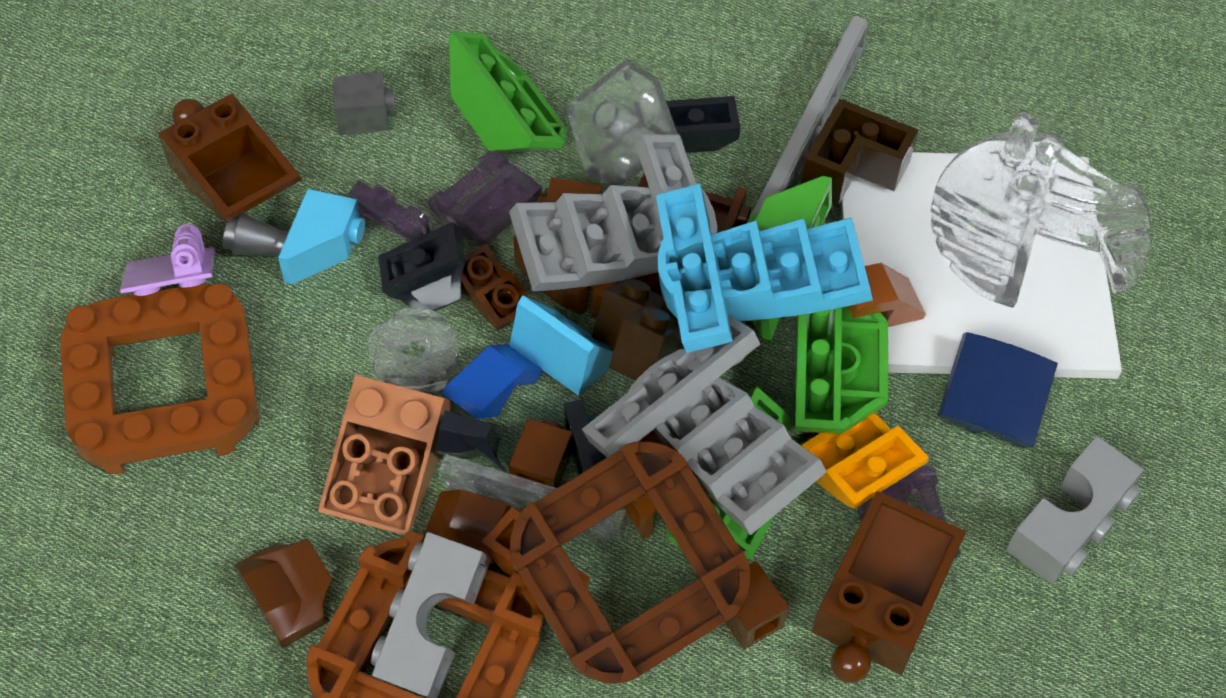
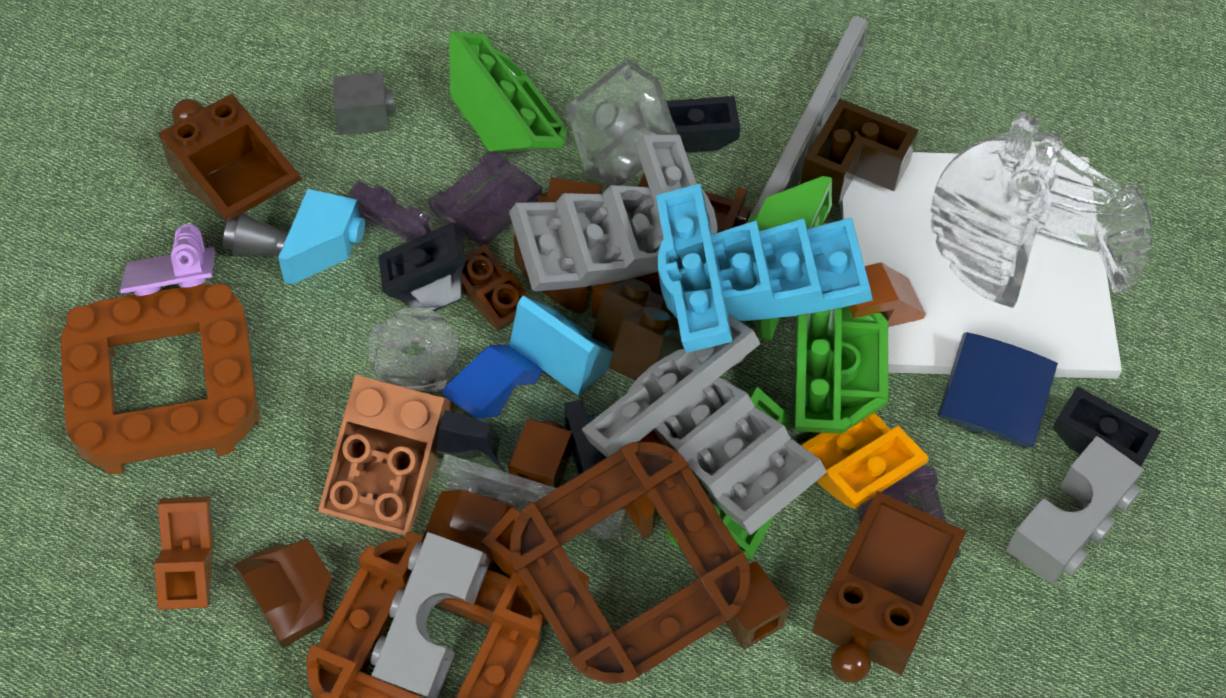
(186, 554): none -> dark orange slope
(1090, 416): none -> black slope

